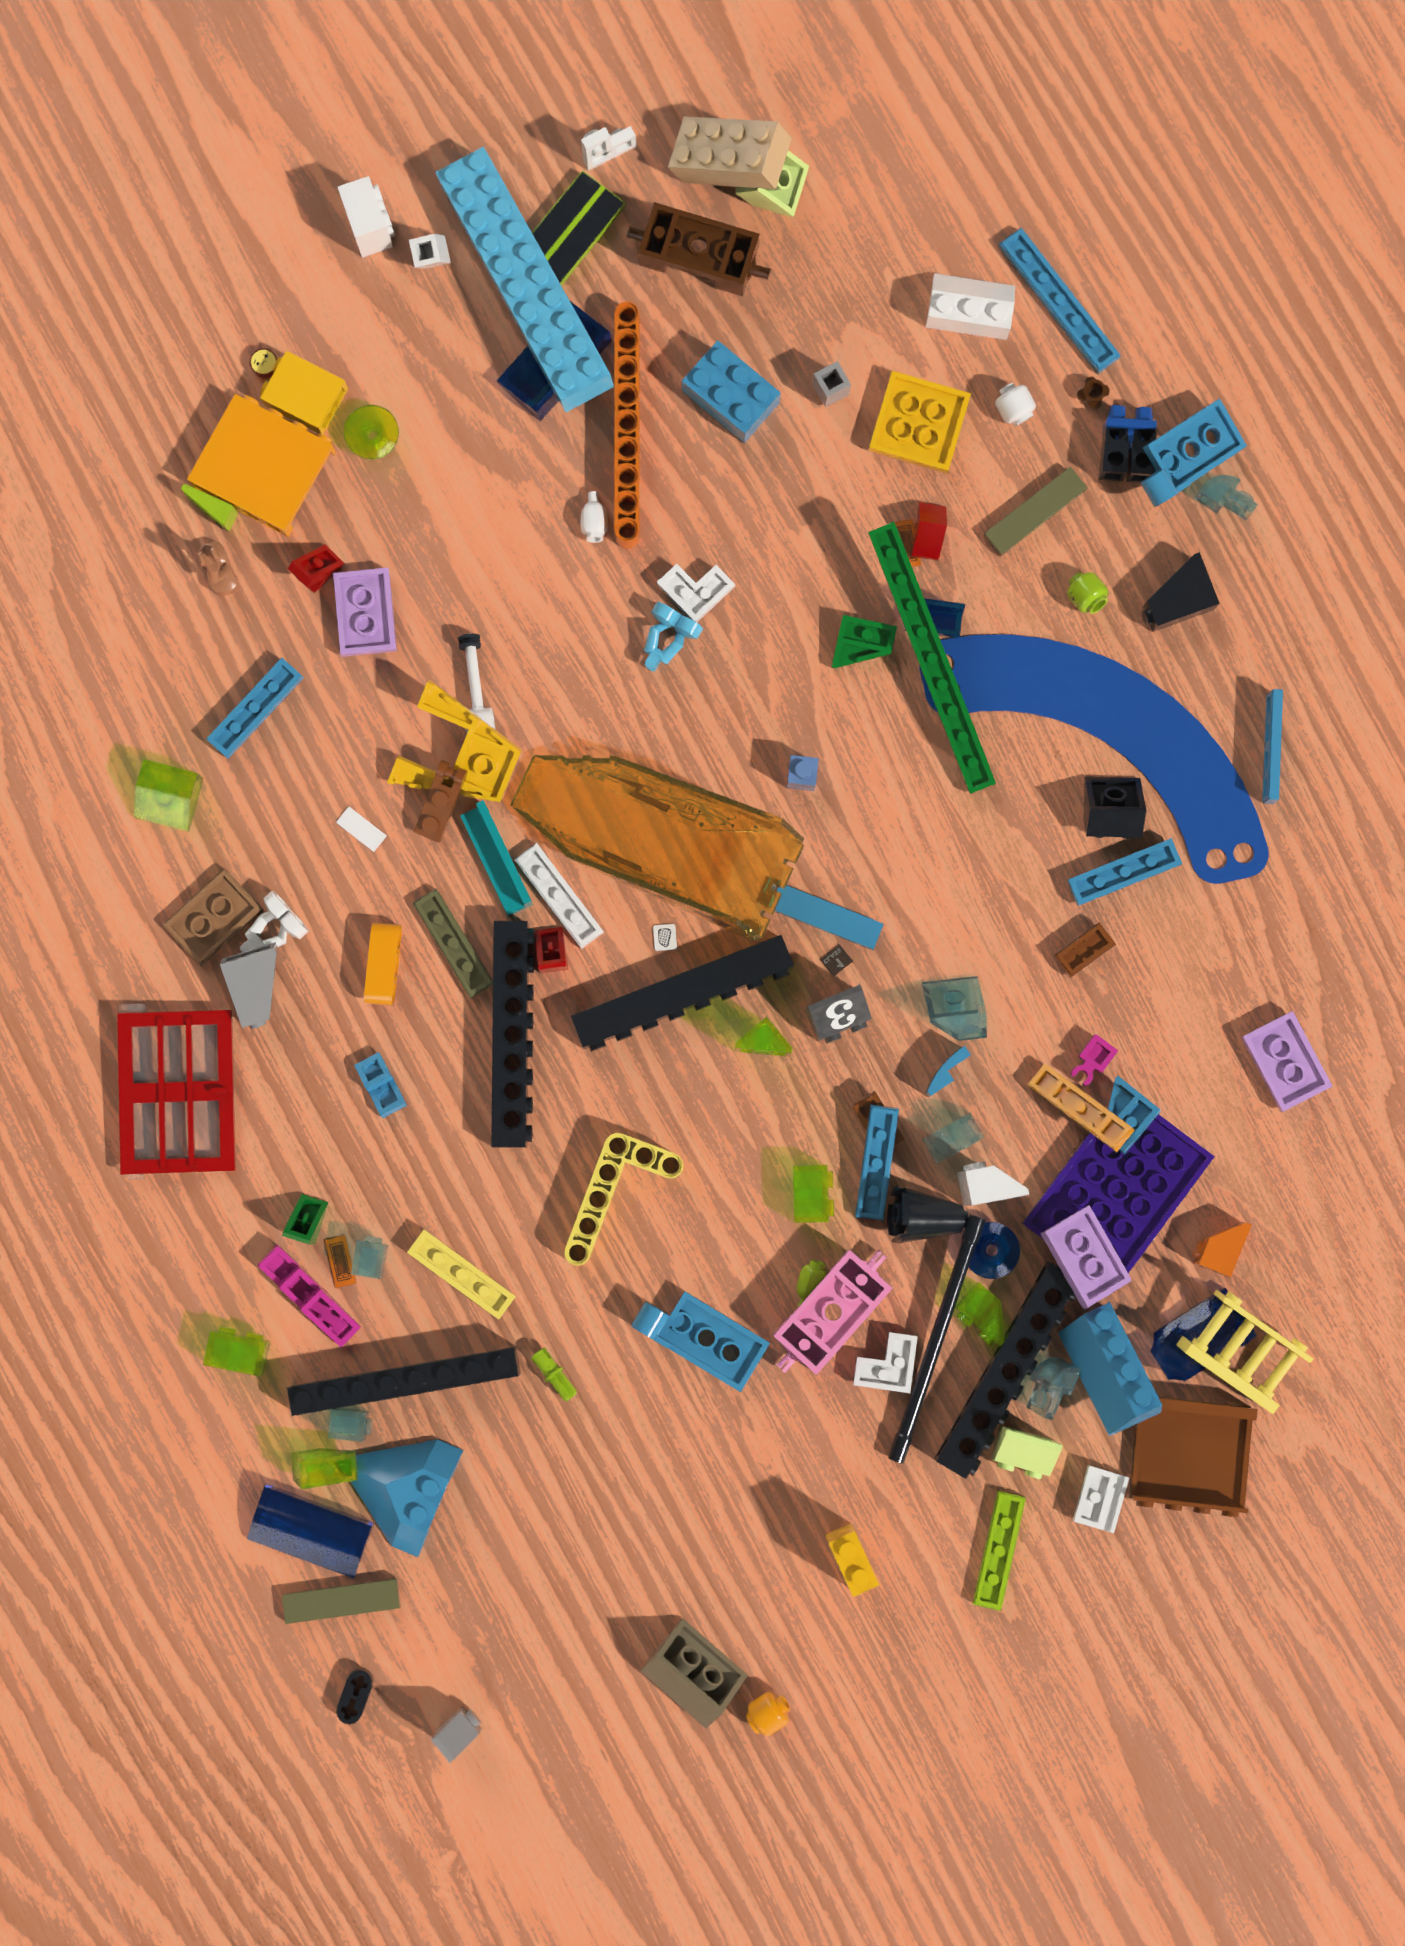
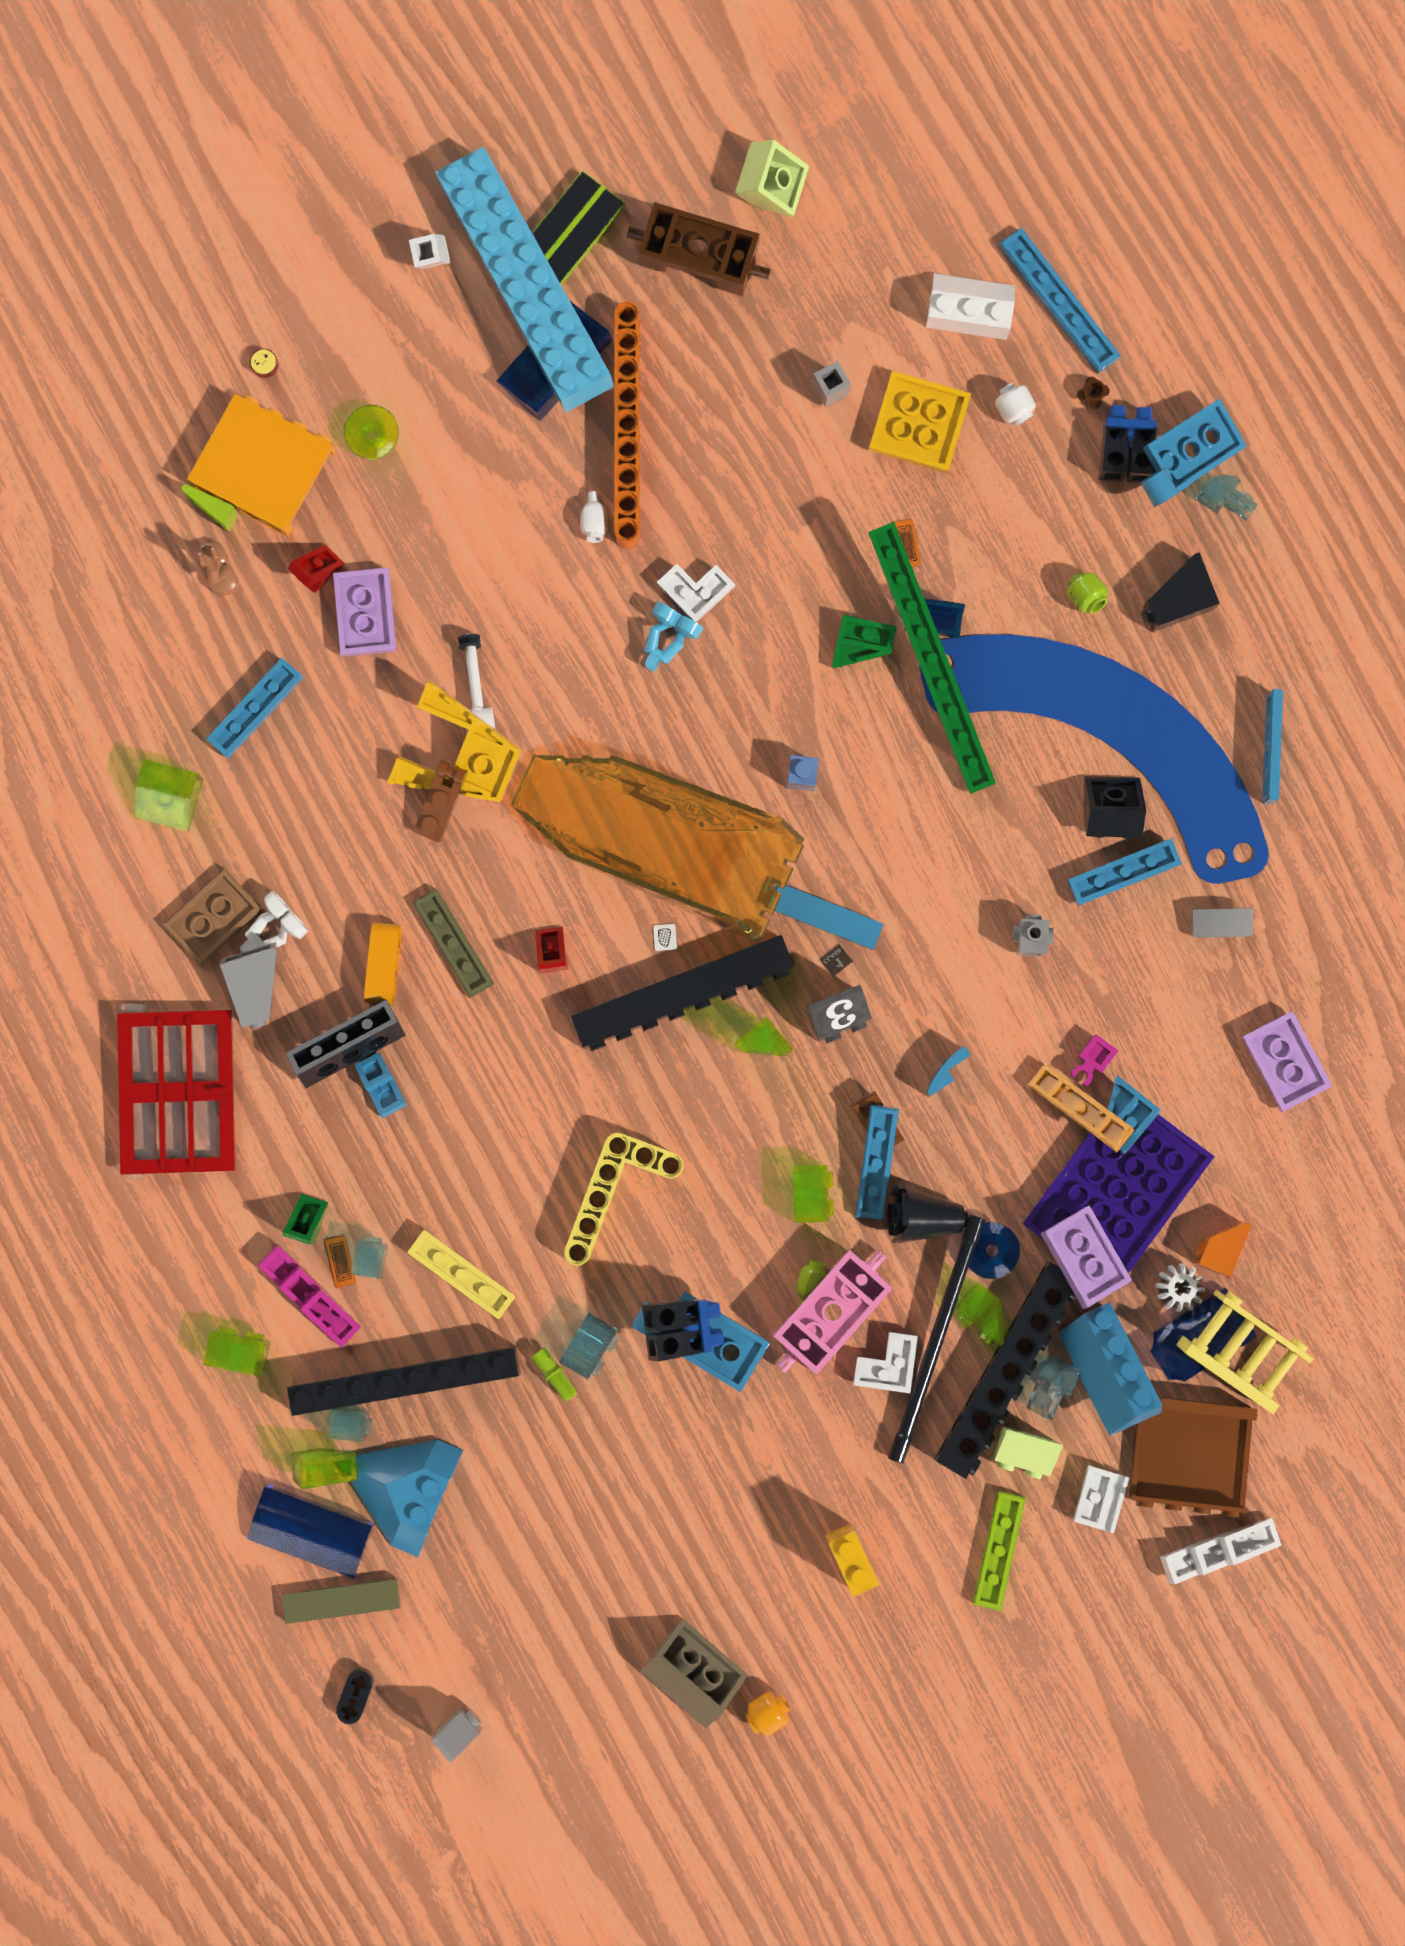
(303, 392): yellow brick -> none
(345, 1044): none -> black brick
(361, 829): white sticker -> none
(367, 216): white brick -> none
(496, 859): teal fence -> none
(505, 934): black brick -> none
(559, 896): white tile -> none
(589, 1345): none -> clear light blue brick
(600, 146): white plate -> none
(691, 1325): none -> black hips
(730, 152): tan brick -> none
(731, 391): dark azure brick -> none
(929, 531): red slope -> none
(953, 1138): clear light blue brick -> none
(957, 1007): clear light blue slope -> none
(987, 1184): white slope -> none
(1032, 946): none -> light grey brick
(1035, 511): olive tile -> none
(1084, 950): dark orange plate -> none
(1180, 1276): none -> white gear
(1220, 1551): none -> white slope
(1223, 922): none -> light grey slope

